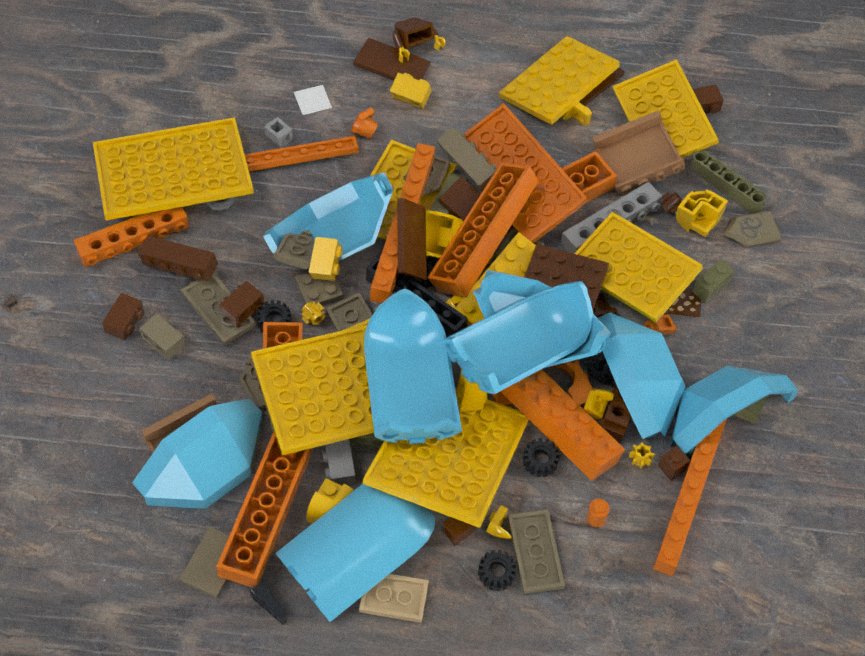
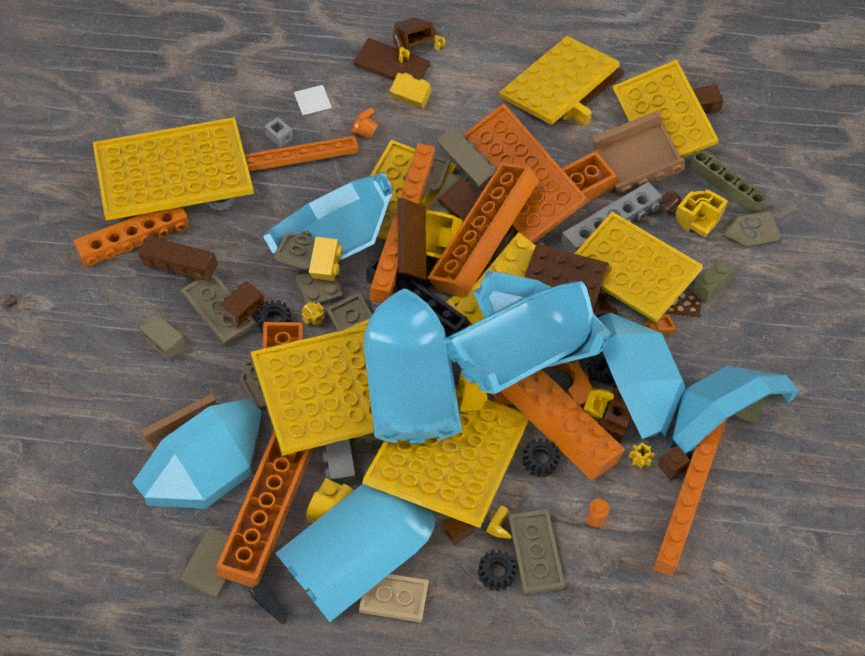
(123, 316): reddish brown brick -> none

